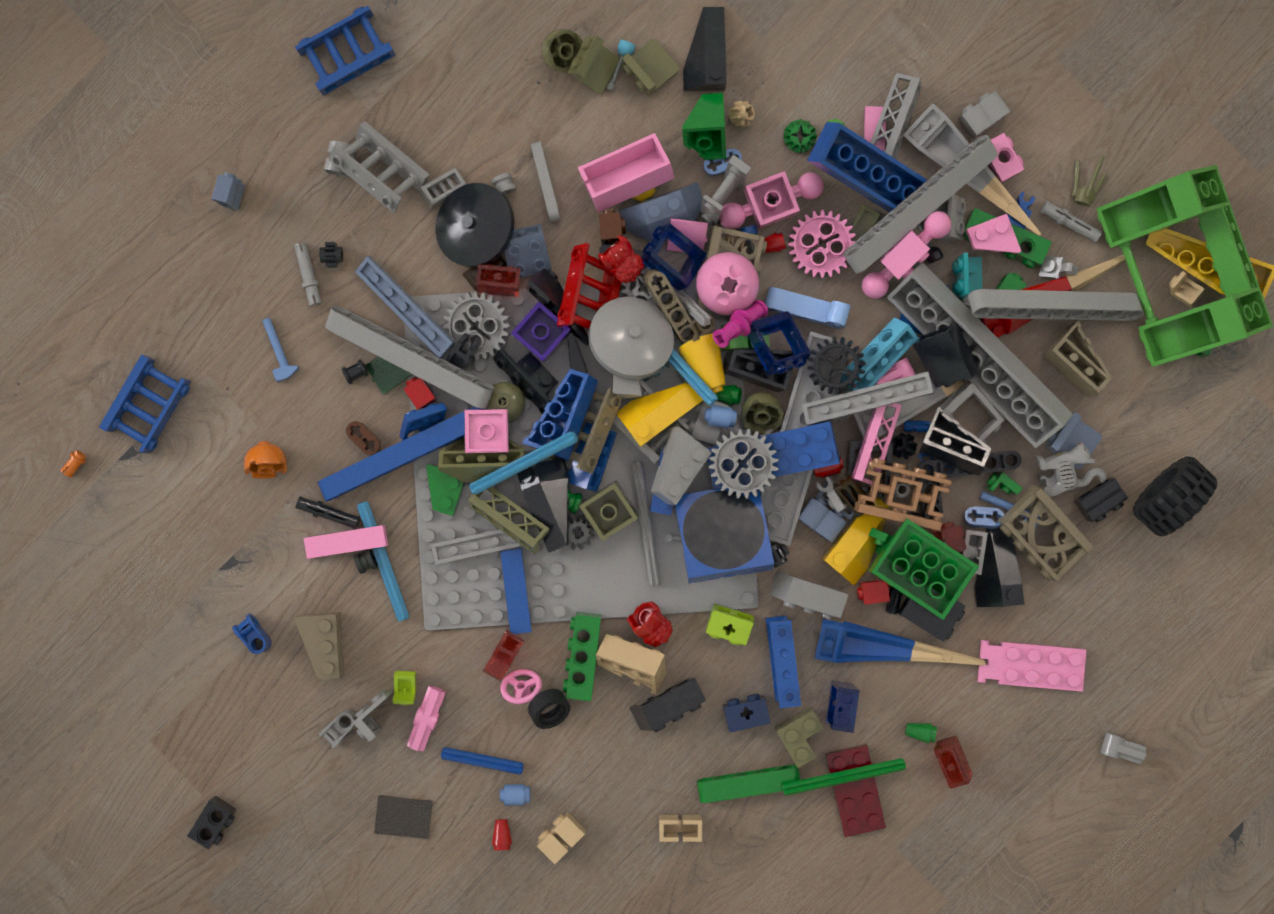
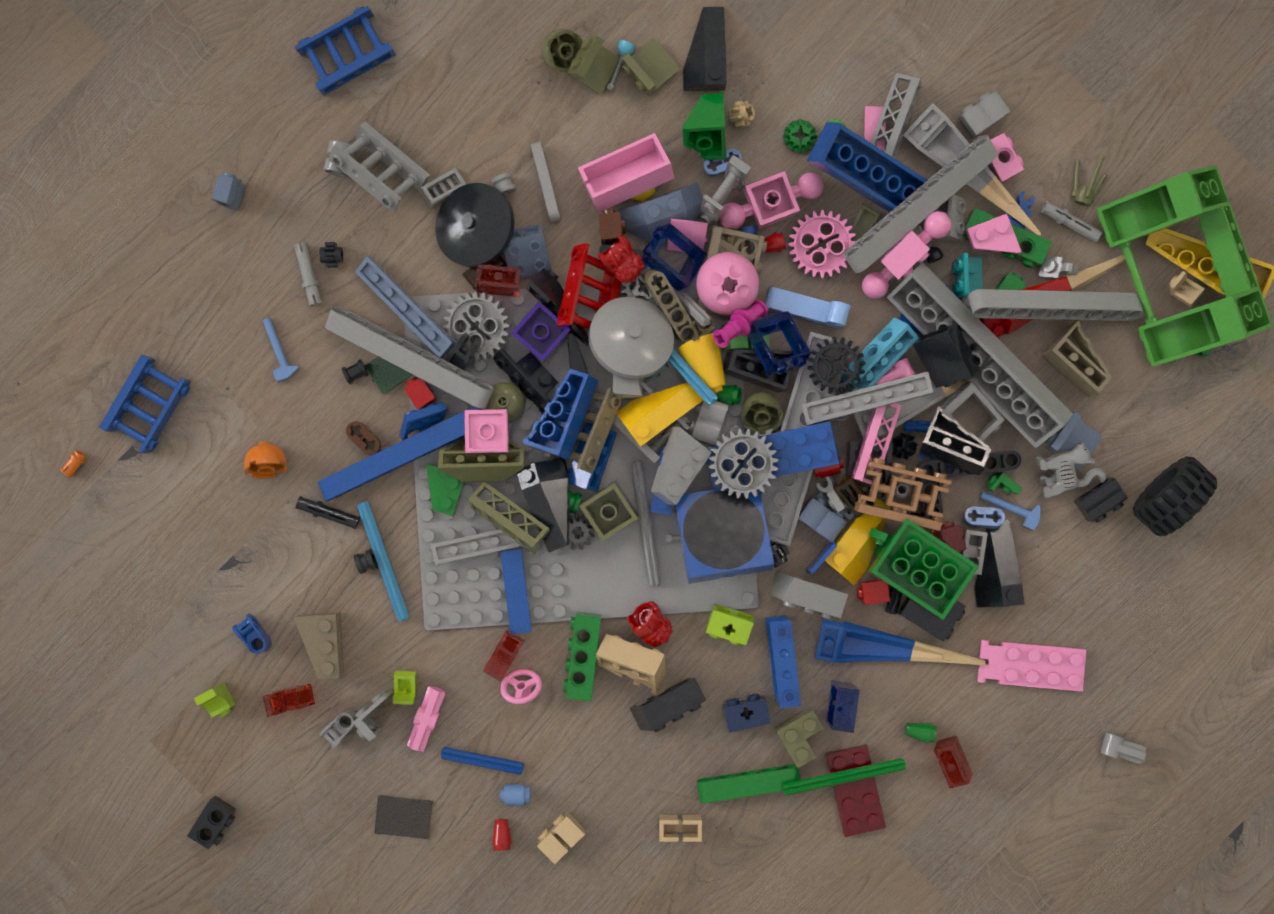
(216, 701): none -> lime arch
(288, 699): none -> clear red brick
(346, 541): bright pink tile -> none
(523, 462): dark azure axle -> none
(544, 700): black tyre -> none
(720, 416): medium blue brick -> none
(821, 557): none -> blue piece
(1072, 538): dark tan fence -> none

